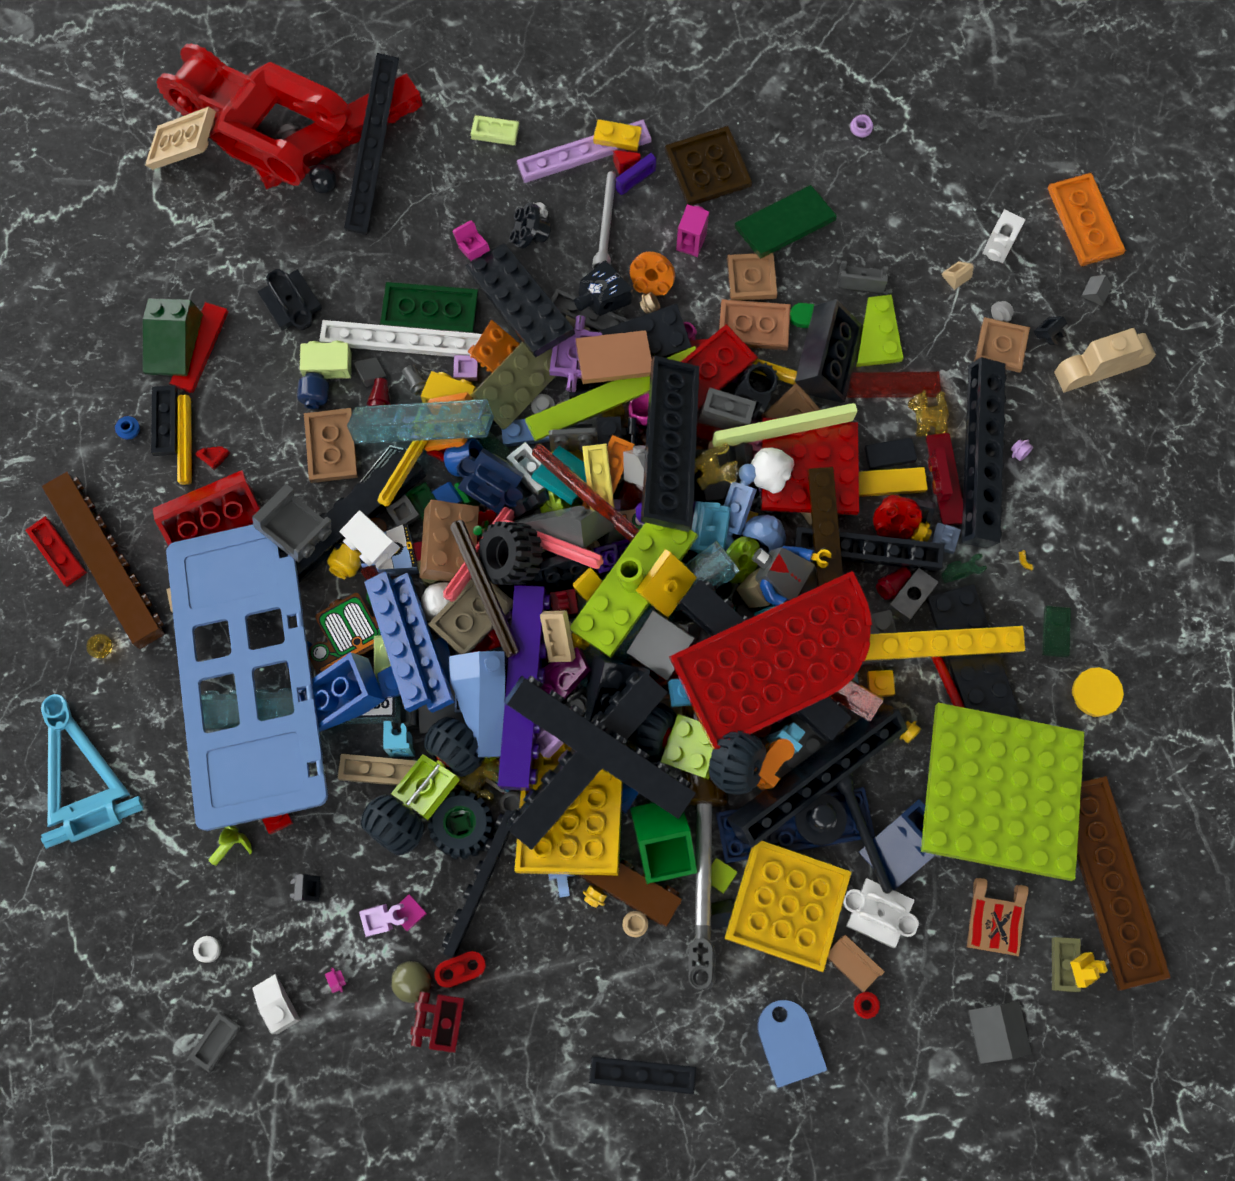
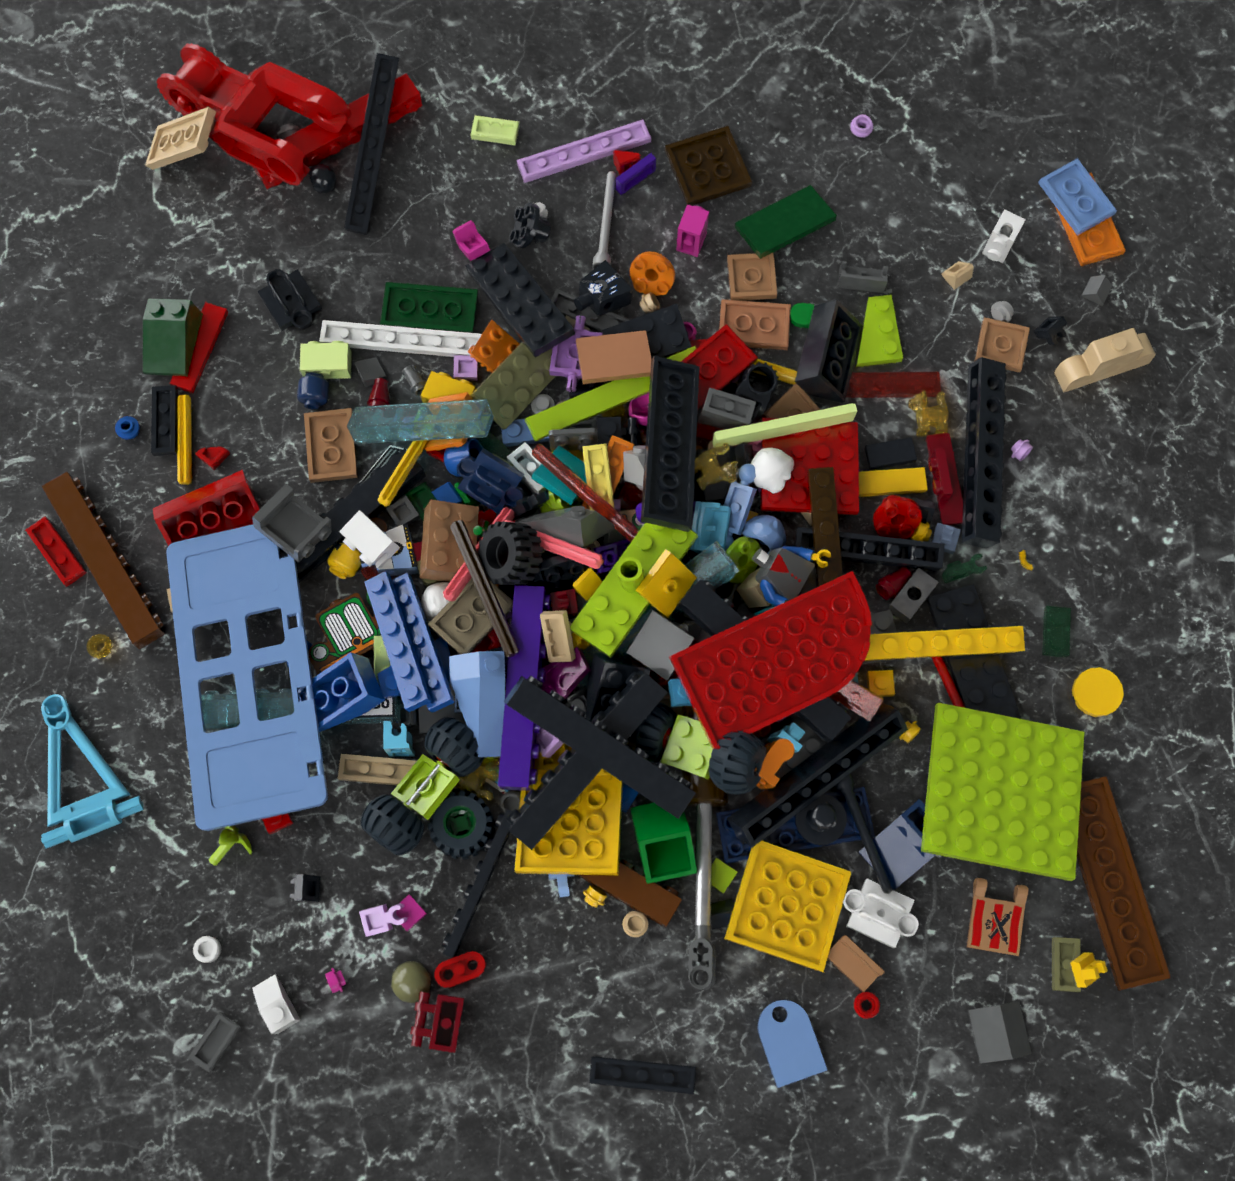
(617, 135): yellow plate -> none
(1077, 196): none -> medium blue tile

